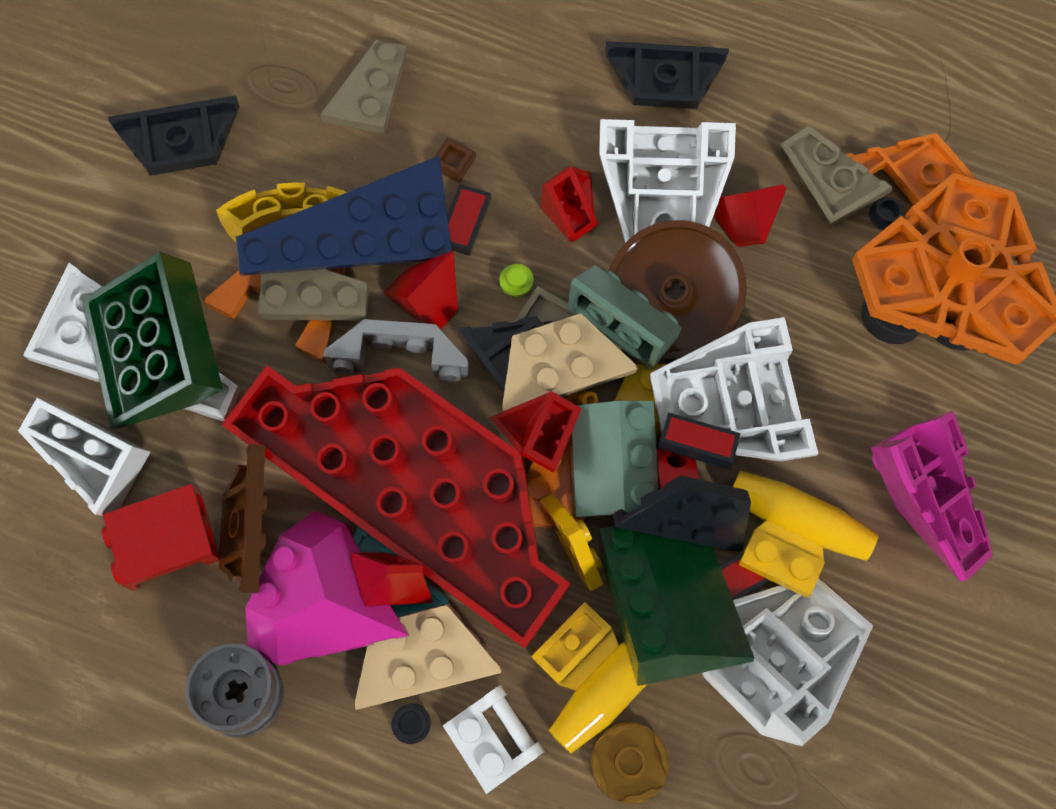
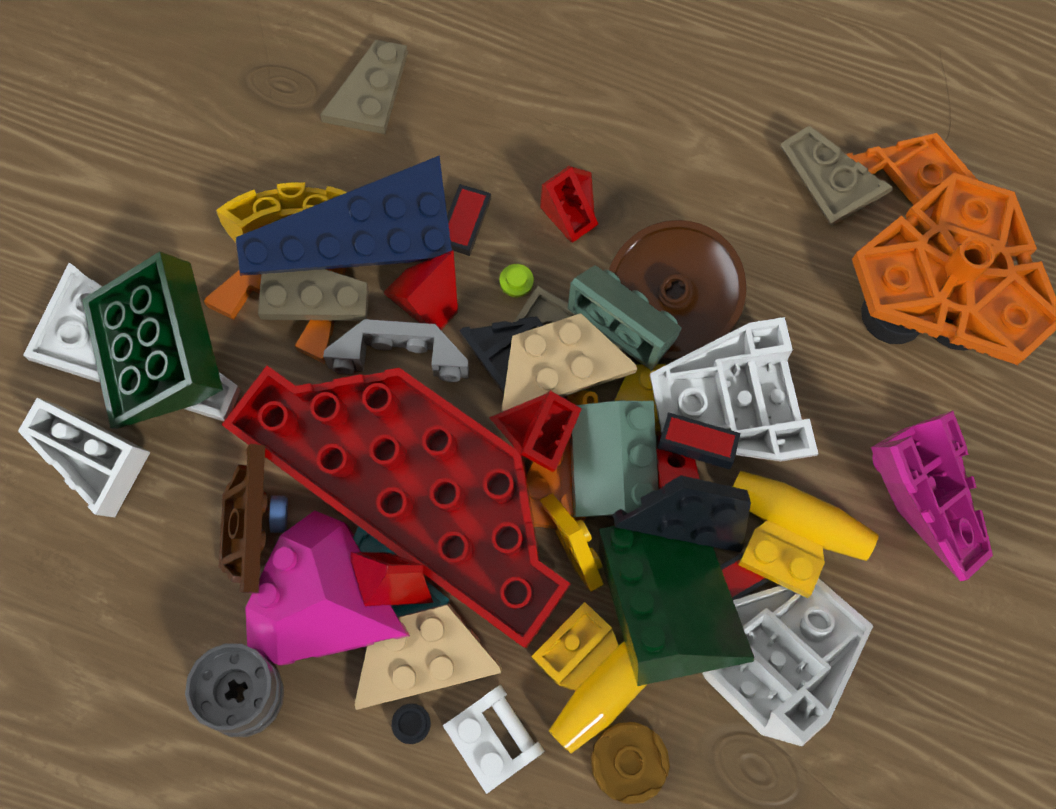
(159, 536): red panel -> none
(178, 134): black wing -> none
(278, 514): none -> medium blue tile
(455, 159): reddish brown tile -> none
(665, 73): black wing -> none
(665, 171): white wedge -> none
(749, 214): red slope -> none
(885, 211): black plate -> none

